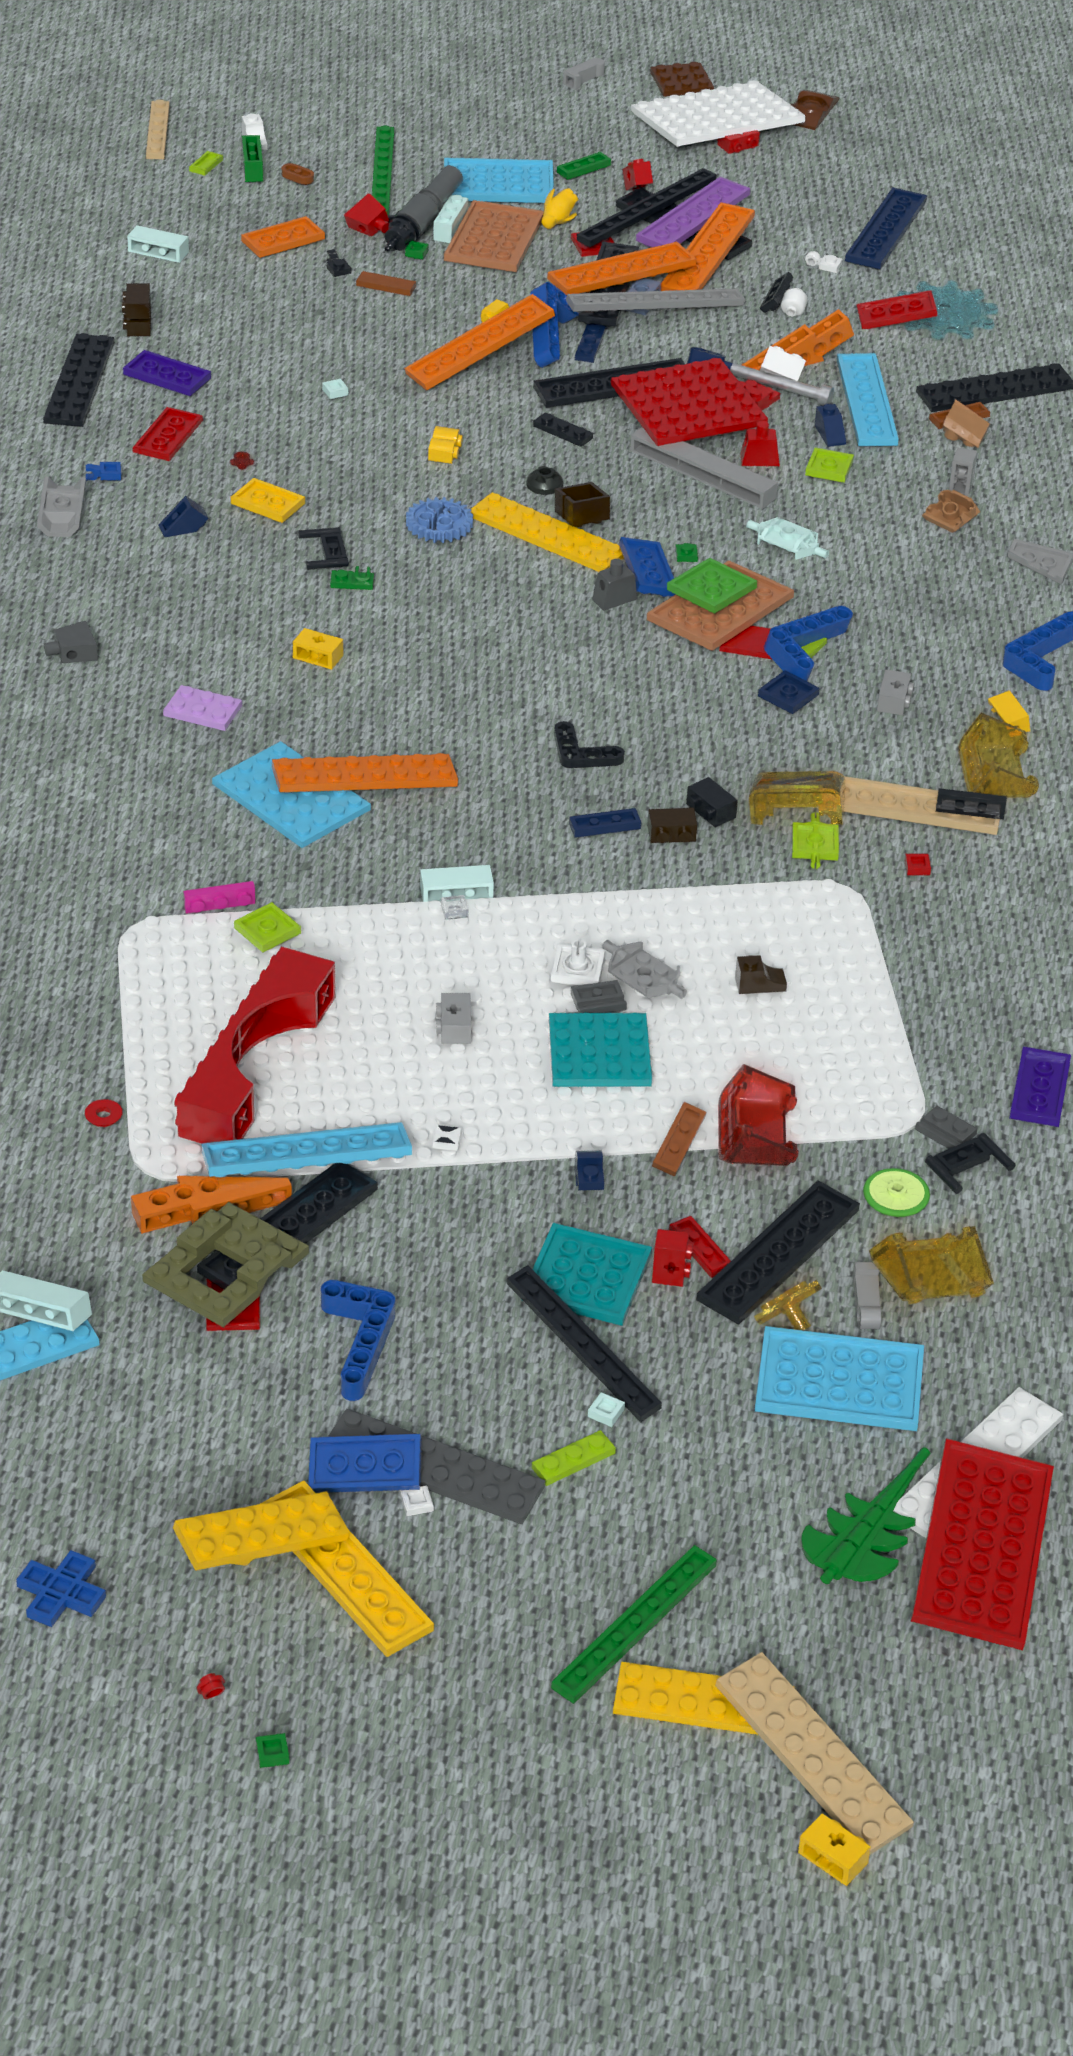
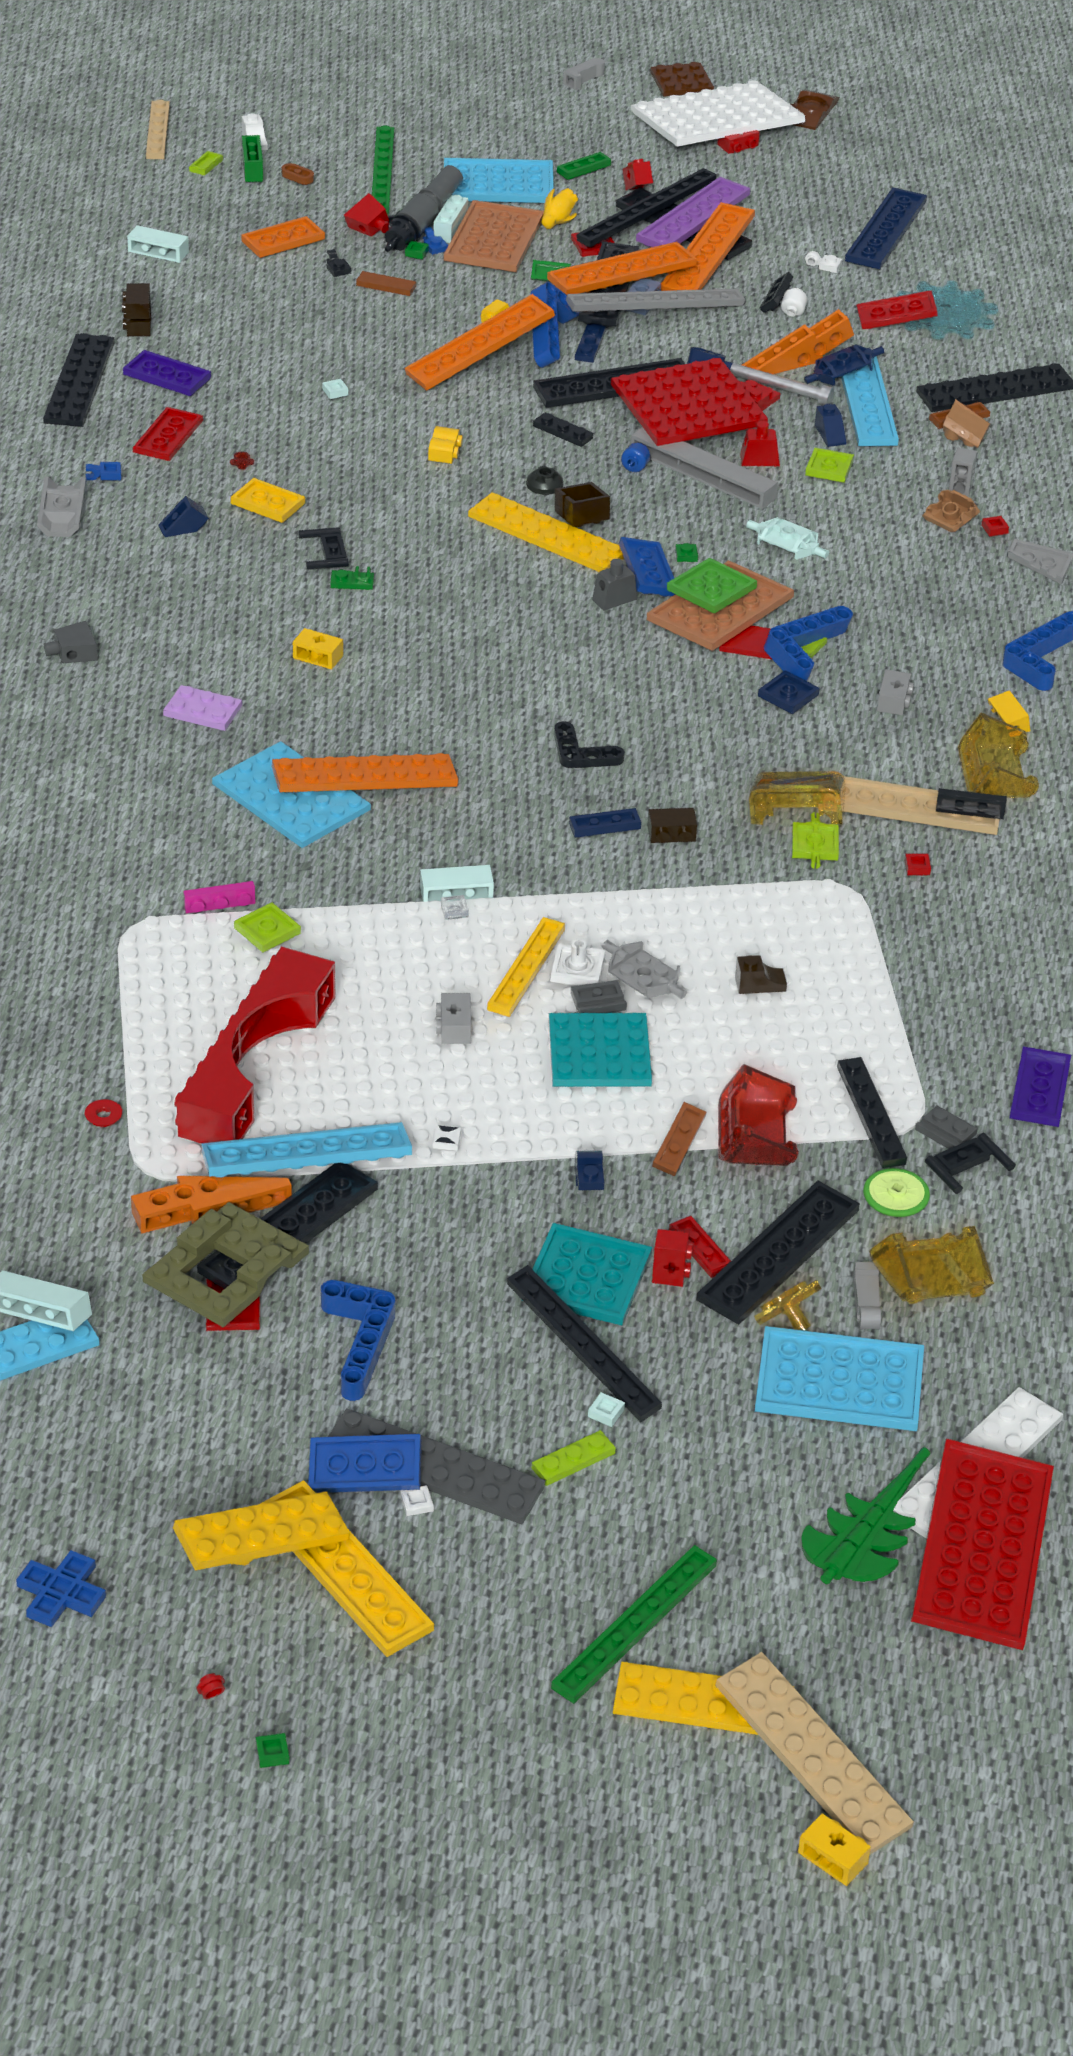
(436, 243): none -> blue plate
(436, 515): medium blue gear -> none
(526, 967): none -> yellow plate
(541, 268): none -> green plate
(637, 455): none -> blue head
(711, 802): black brick -> none
(782, 363): white brick -> none
(843, 362): none -> dark blue plate
(872, 1112): none -> black plate
(995, 526): none -> red plate

